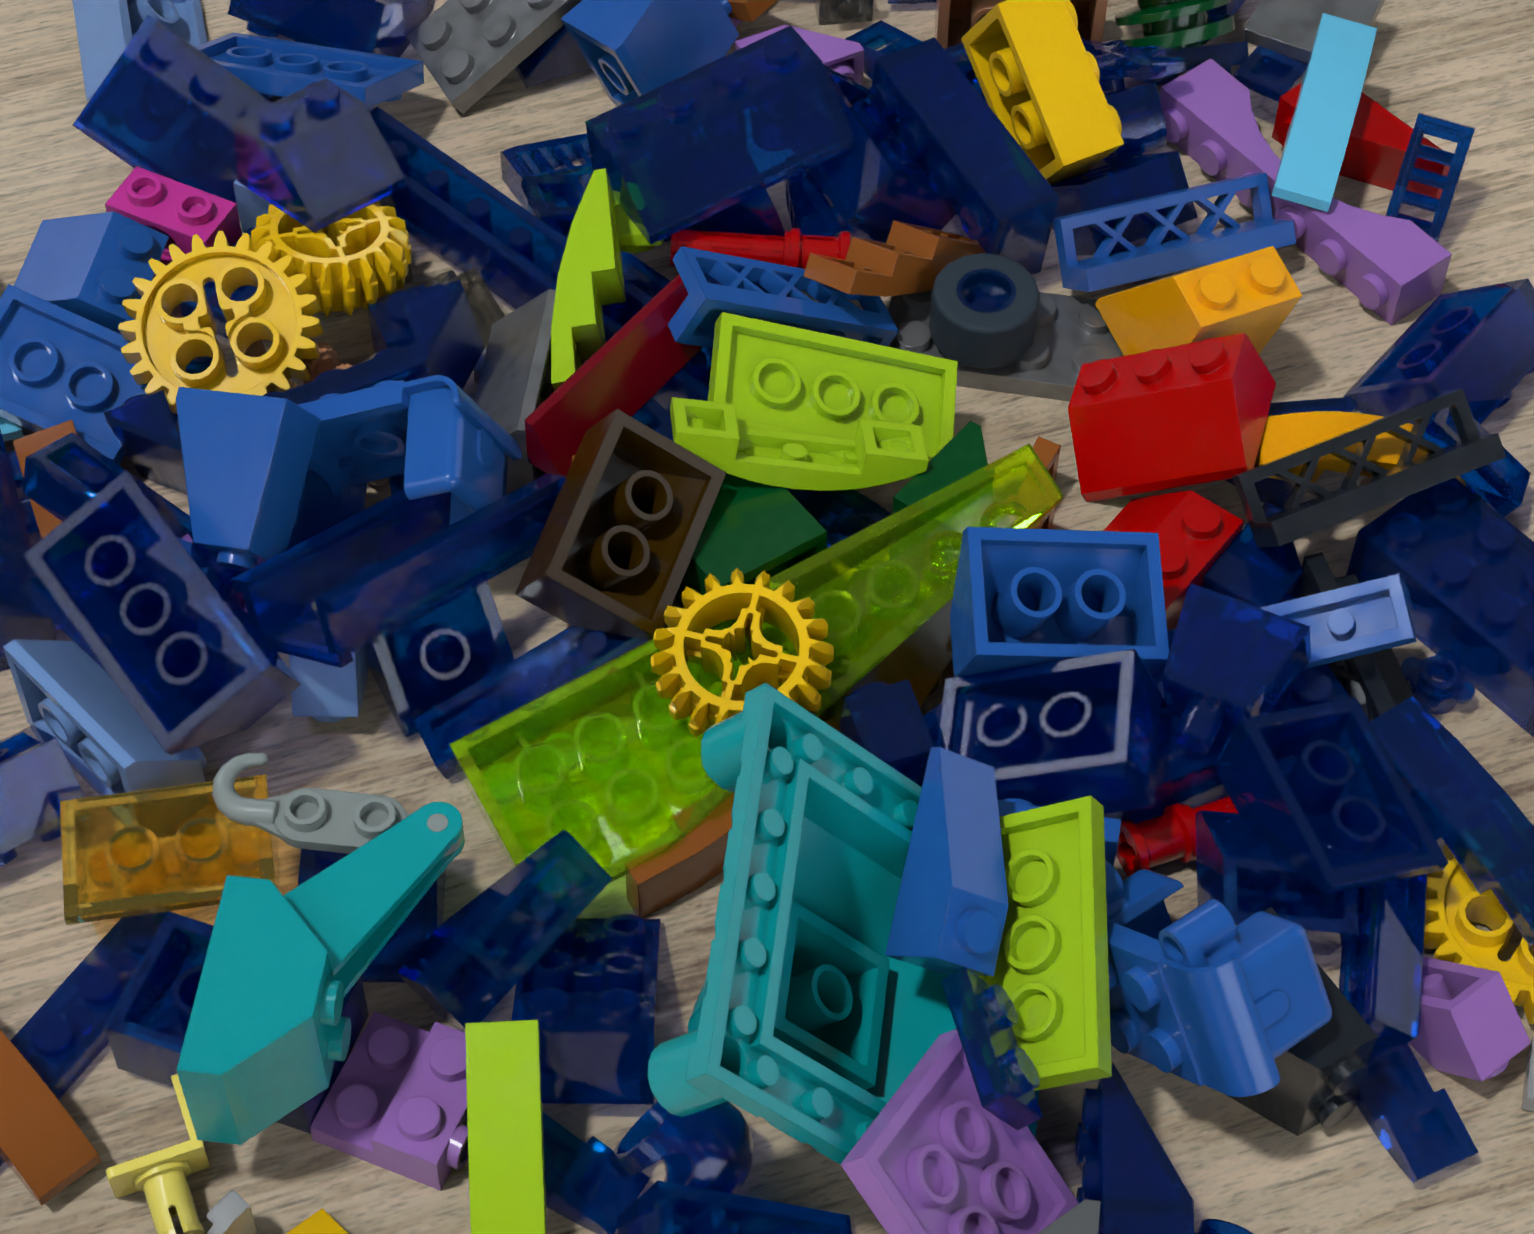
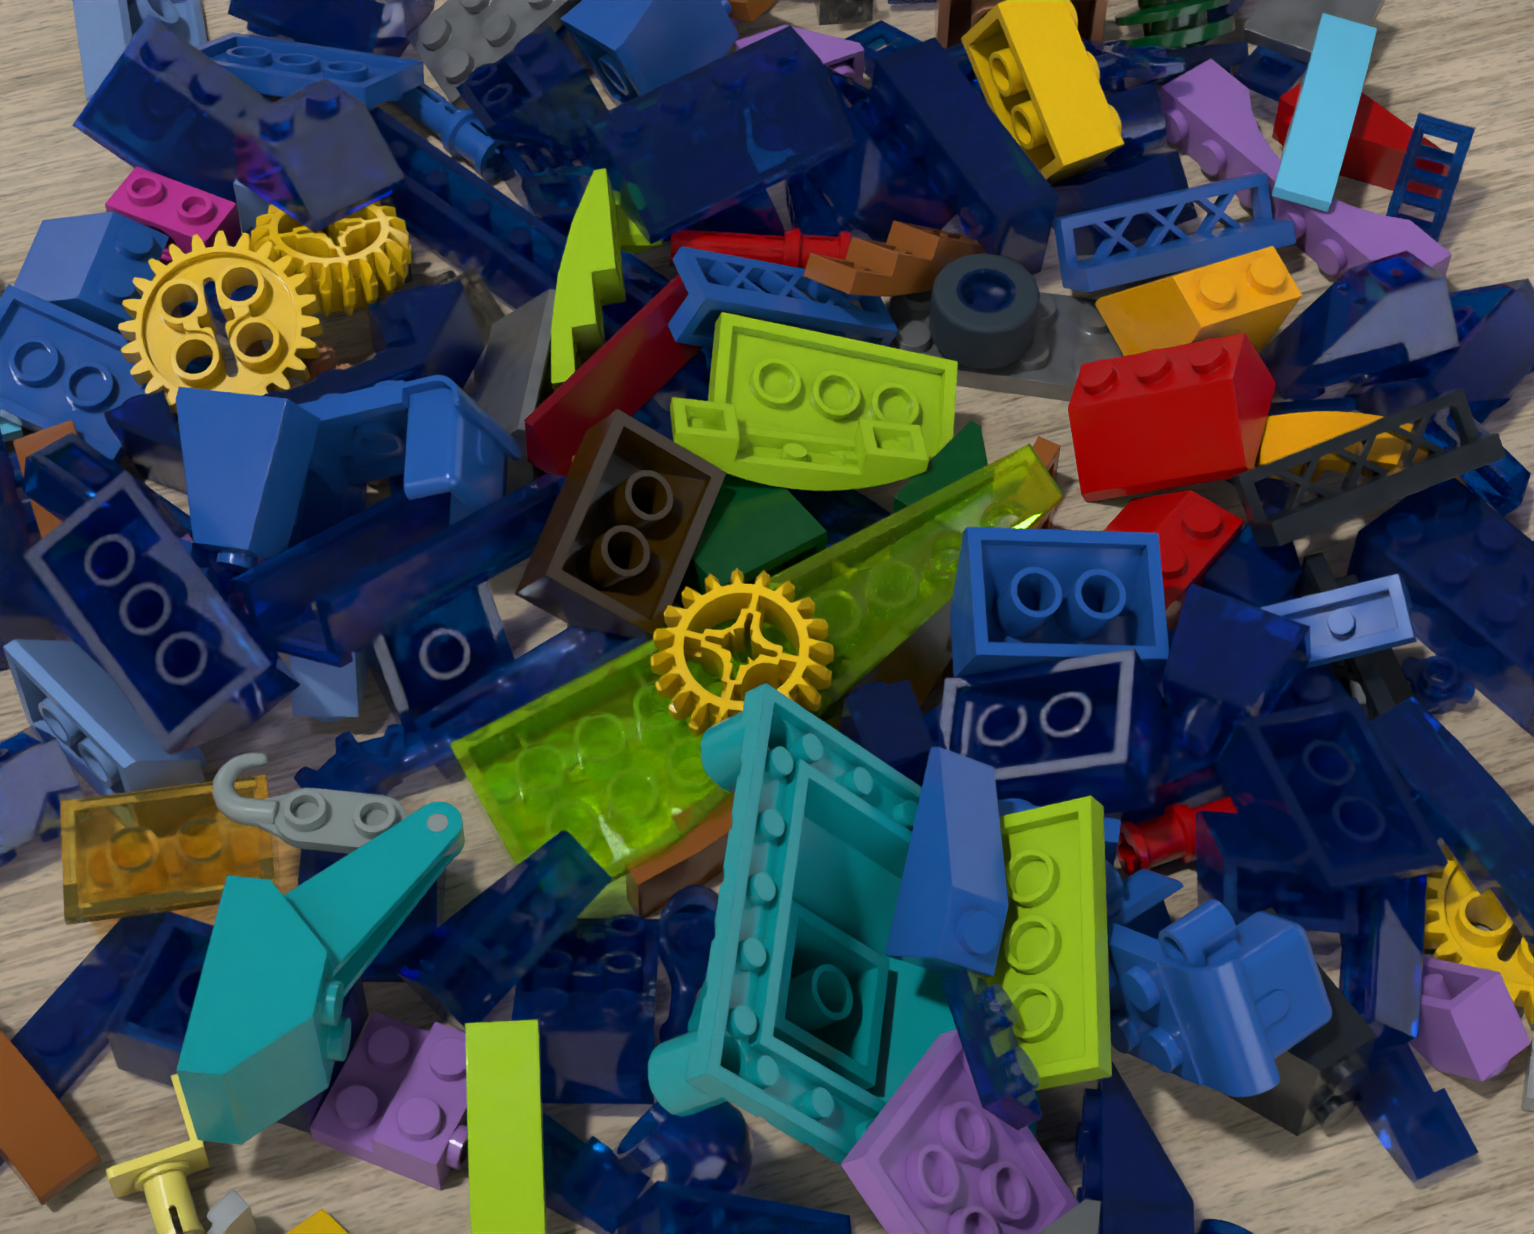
(380, 762): none -> clear blue piece
(458, 129): none -> blue pin
(534, 95): none -> clear blue slope
(684, 950): none -> clear blue piece
(1362, 324): none -> clear blue slope

